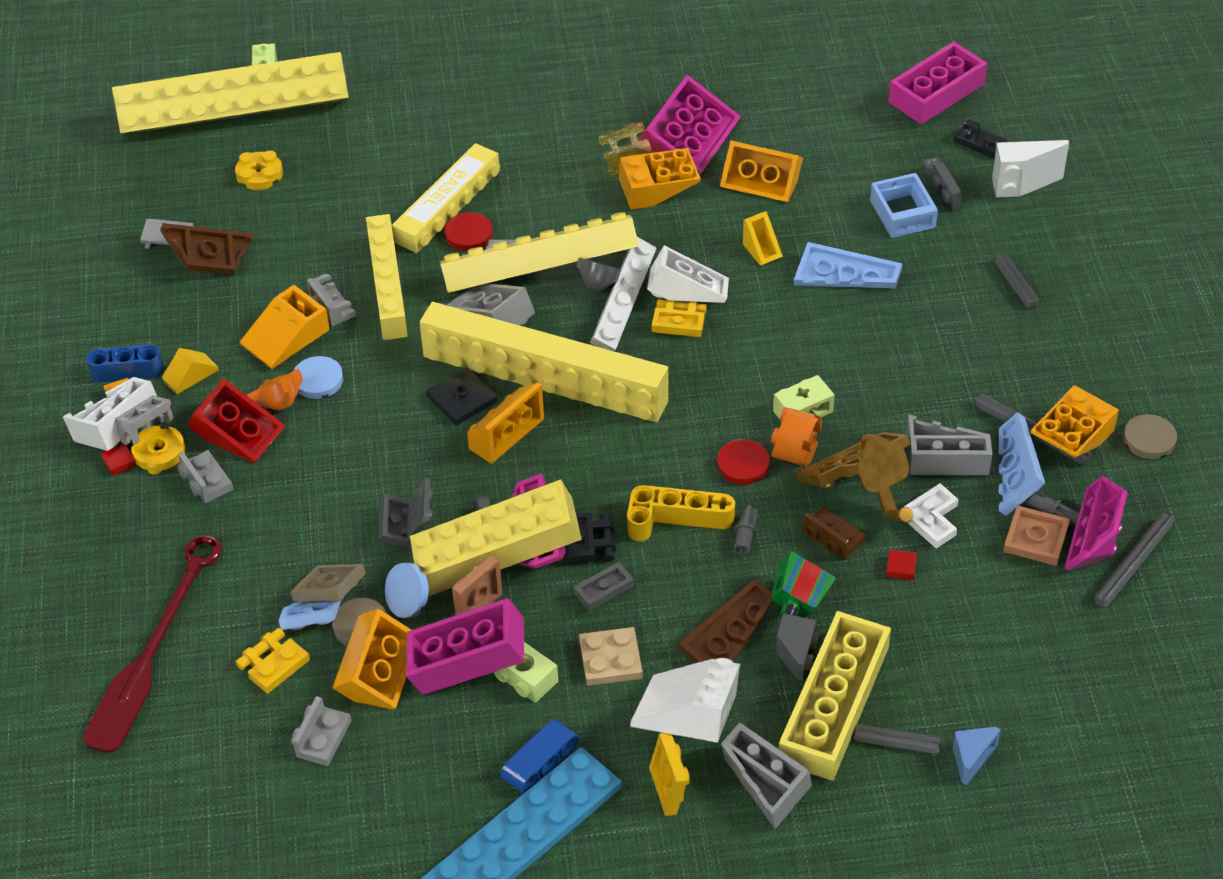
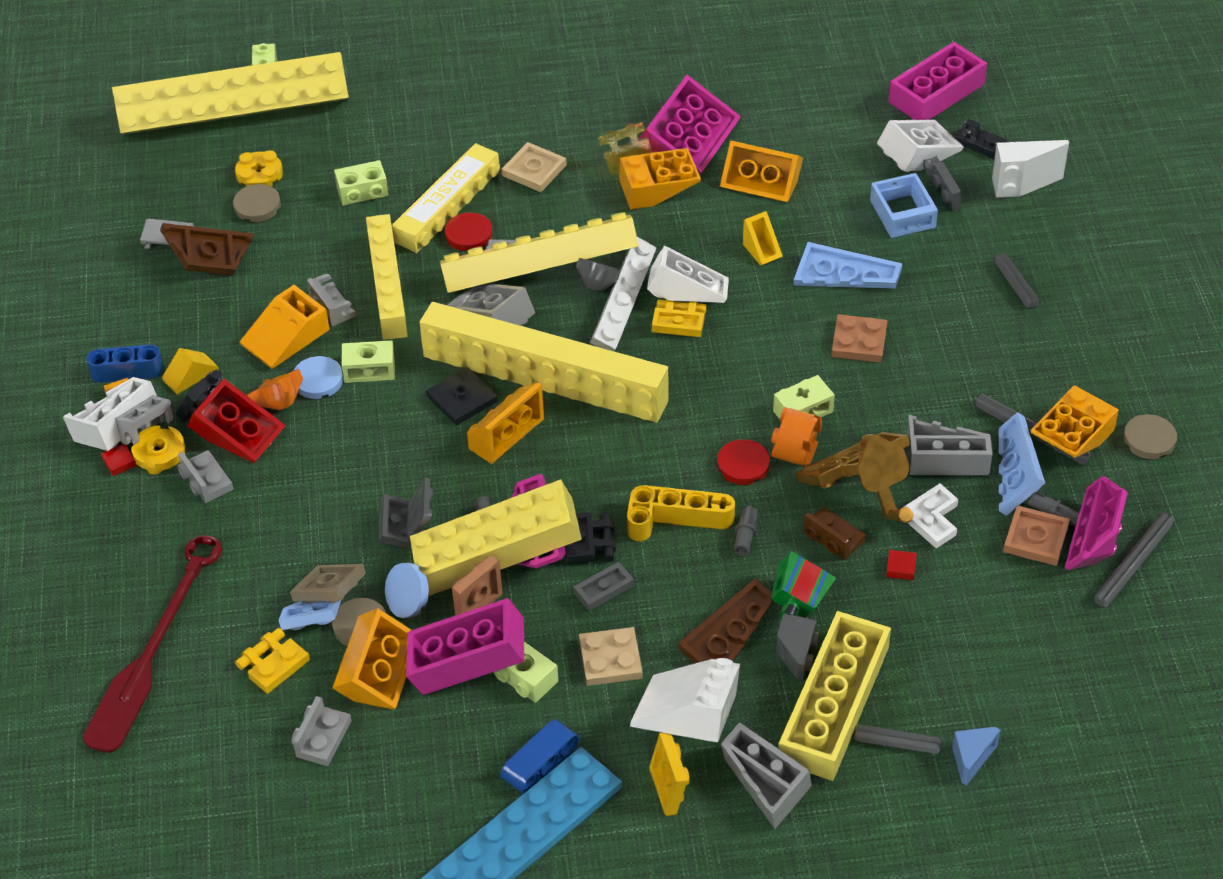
(199, 394): none -> black plate
(257, 203): none -> dark tan tile
(361, 182): none -> yellowish green brick
(368, 361): none -> yellowish green brick
(534, 167): none -> tan plate
(859, 338): none -> nougat plate
(916, 140): none -> white slope

